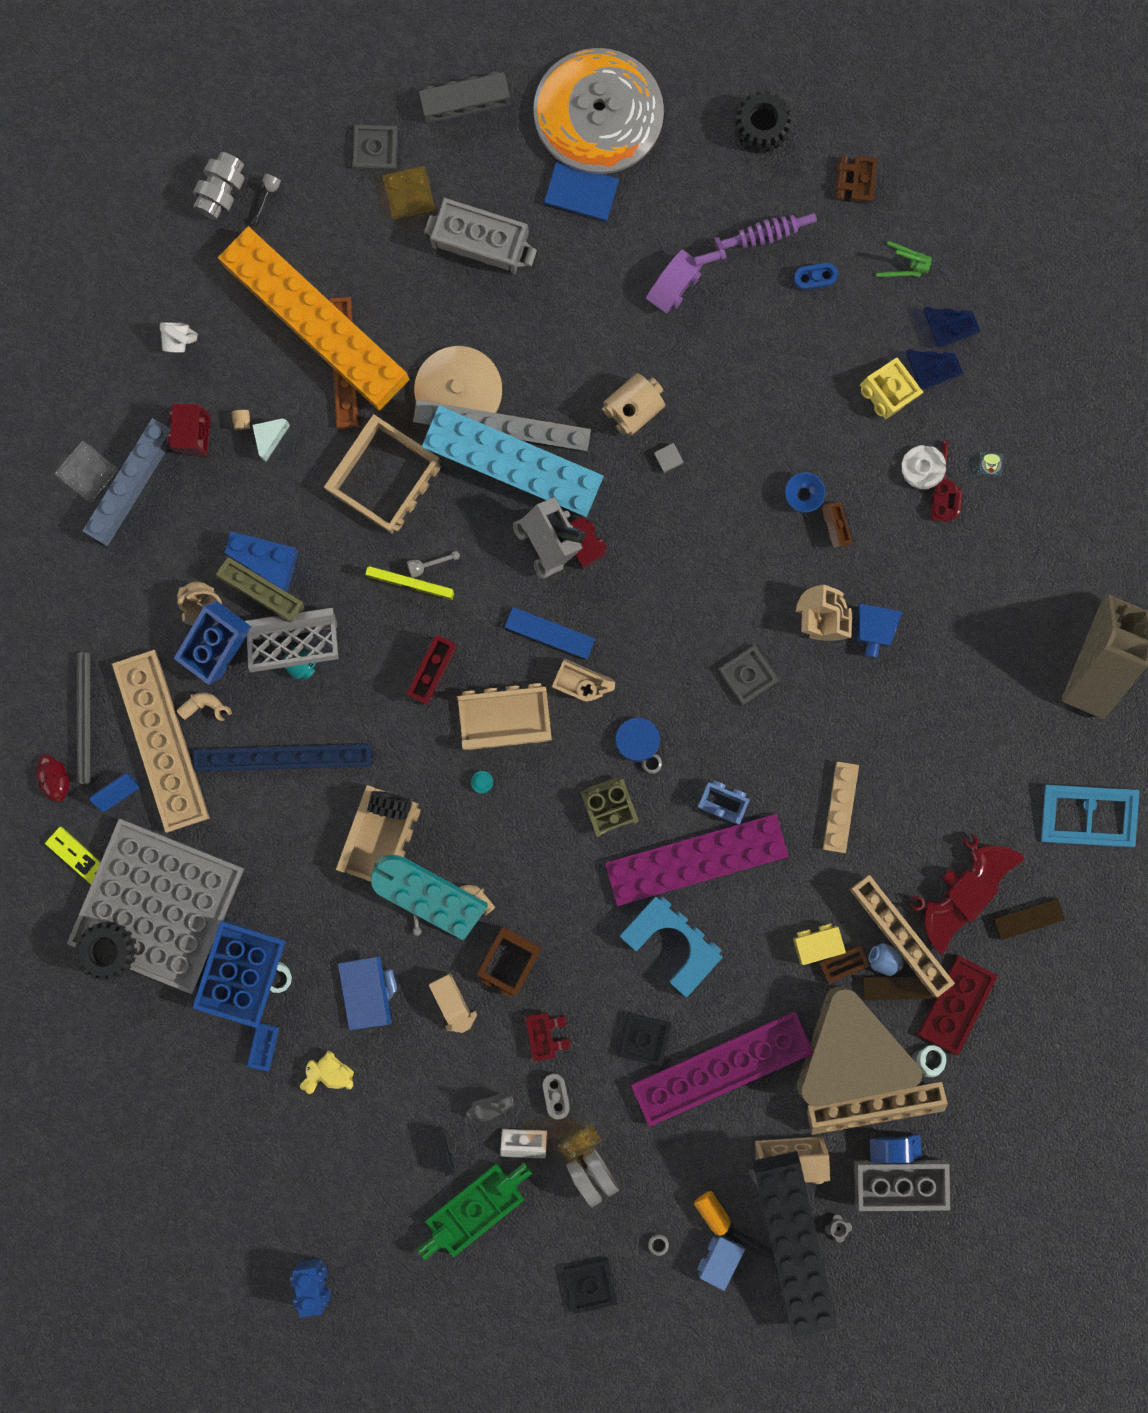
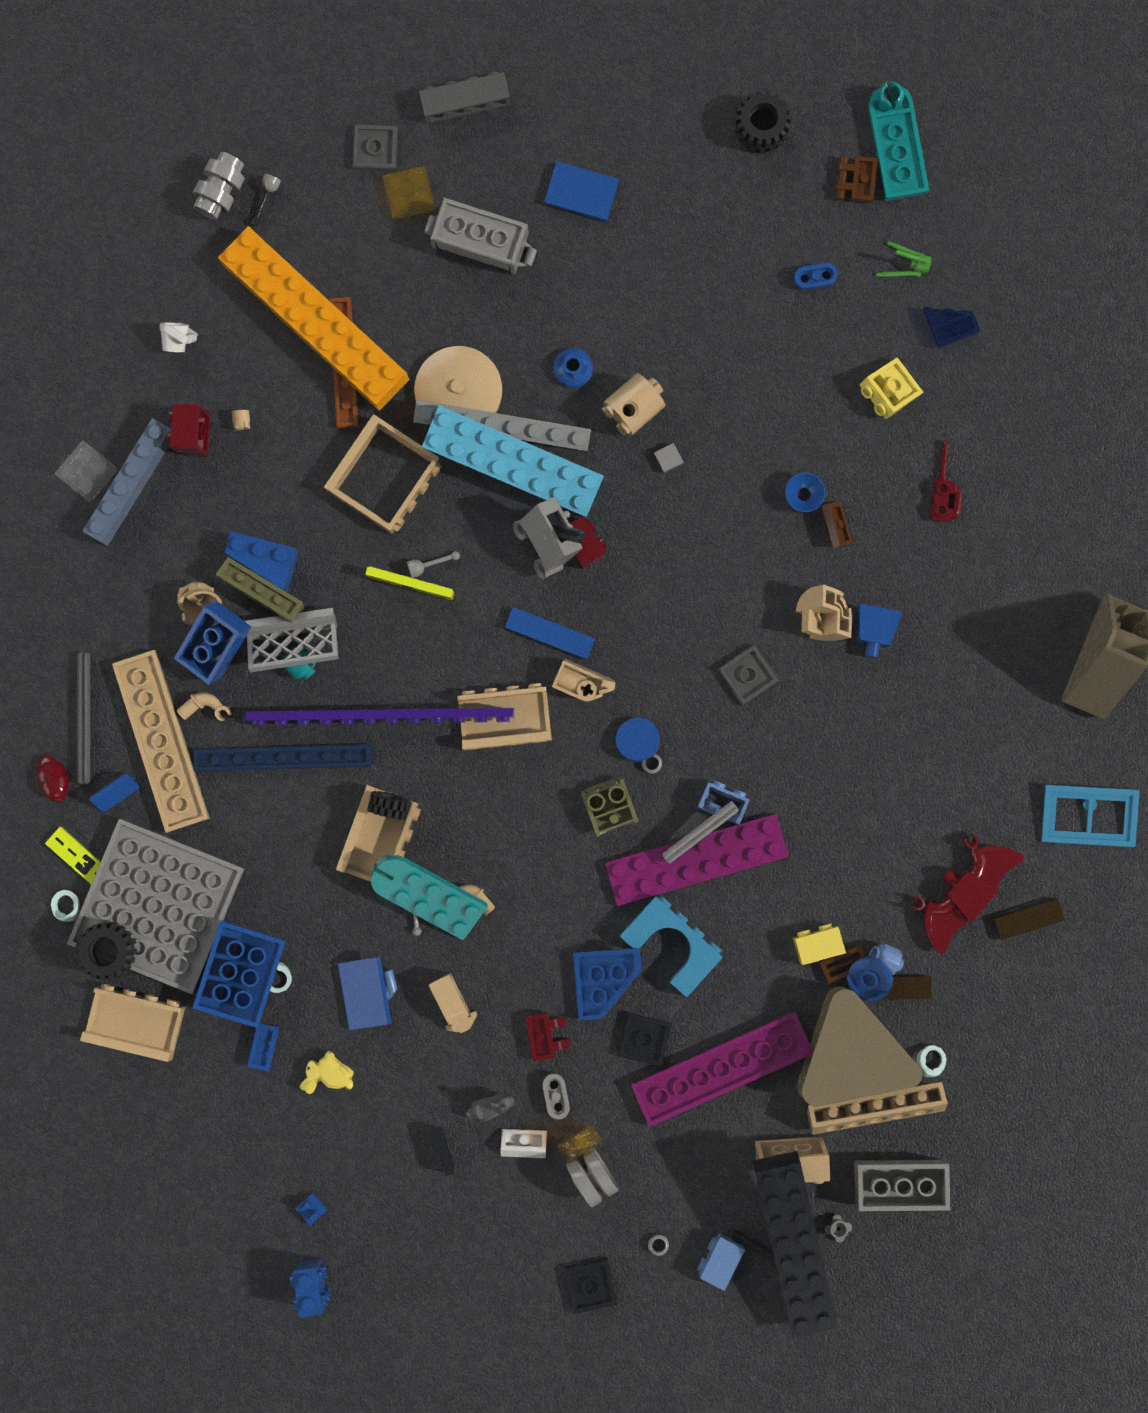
(62, 916): none -> light aqua piece
(134, 1023): none -> tan panel
(268, 436): light aqua slope -> none
(311, 1209): none -> blue tile
(390, 716): none -> dark purple plate
(432, 670): dark red brick -> none
(474, 1210): green plate -> none
(482, 782): teal plate -> none
(517, 939): reddish brown window -> none
(569, 378): none -> blue piece
(593, 138): light grey dish -> none
(603, 978): none -> blue plate
(674, 281): medium lavender brick -> none
(700, 832): none -> light grey axle
(713, 1213): light orange arm -> none
(751, 236): medium lavender piece -> none
(840, 807): tan plate -> none
(870, 978): none -> blue tile
(895, 1149): blue brick -> none
(897, 143): none -> teal plate
(902, 936): tan brick -> none
(923, 467): white tile -> none
(933, 367): clear blue wing -> none
(958, 1007): dark red tile -> none
(990, 464): tile -> none

